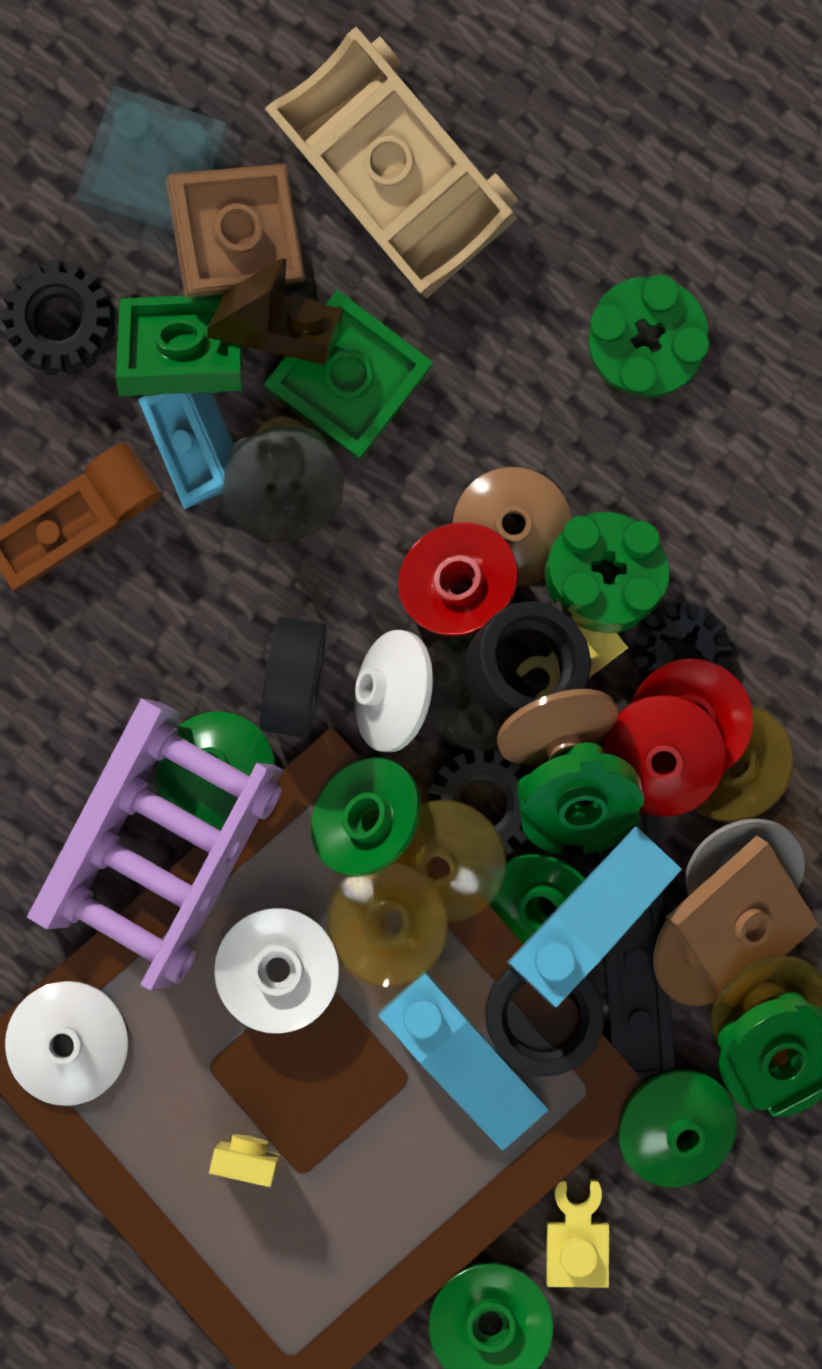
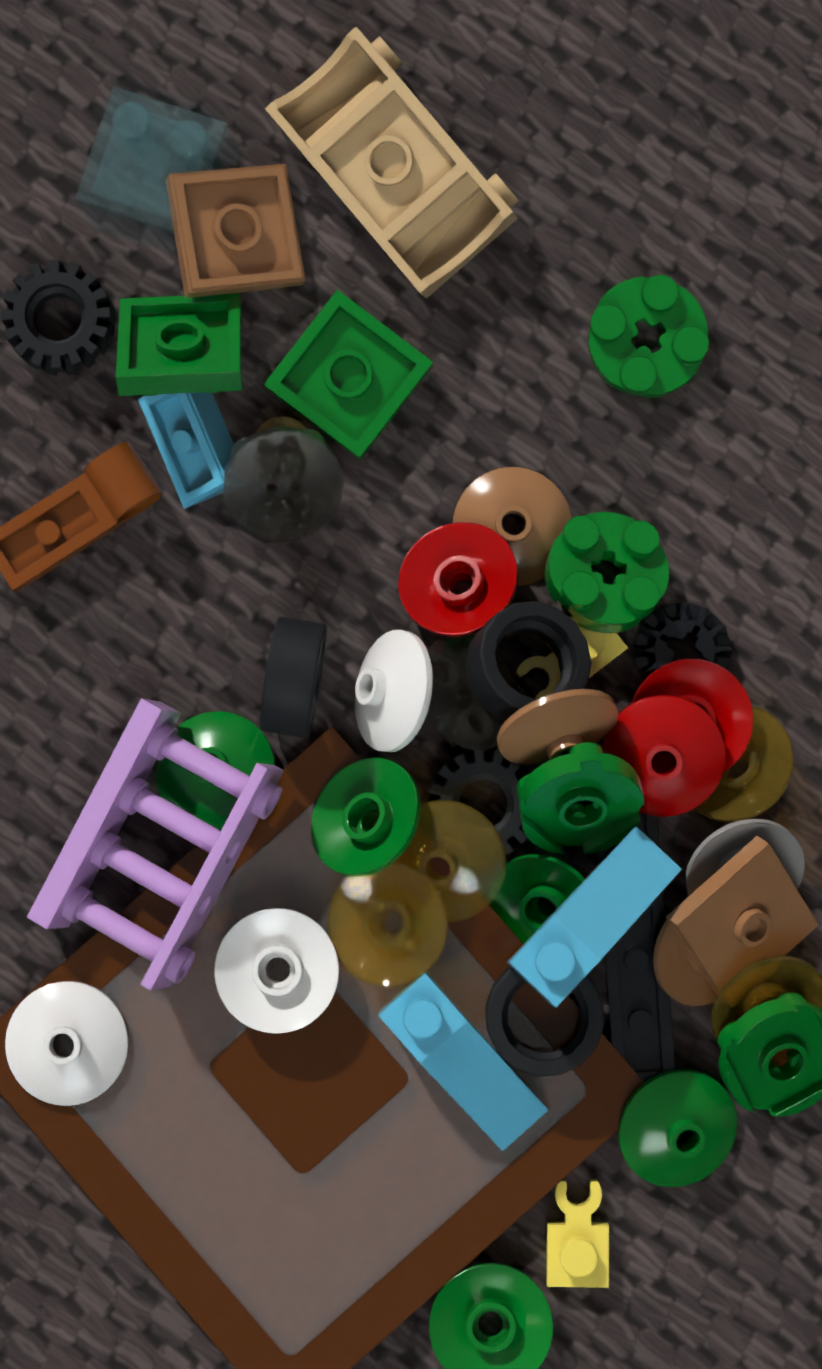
(245, 1160): light yellow plate -> none
(265, 319): dark brown slope -> none

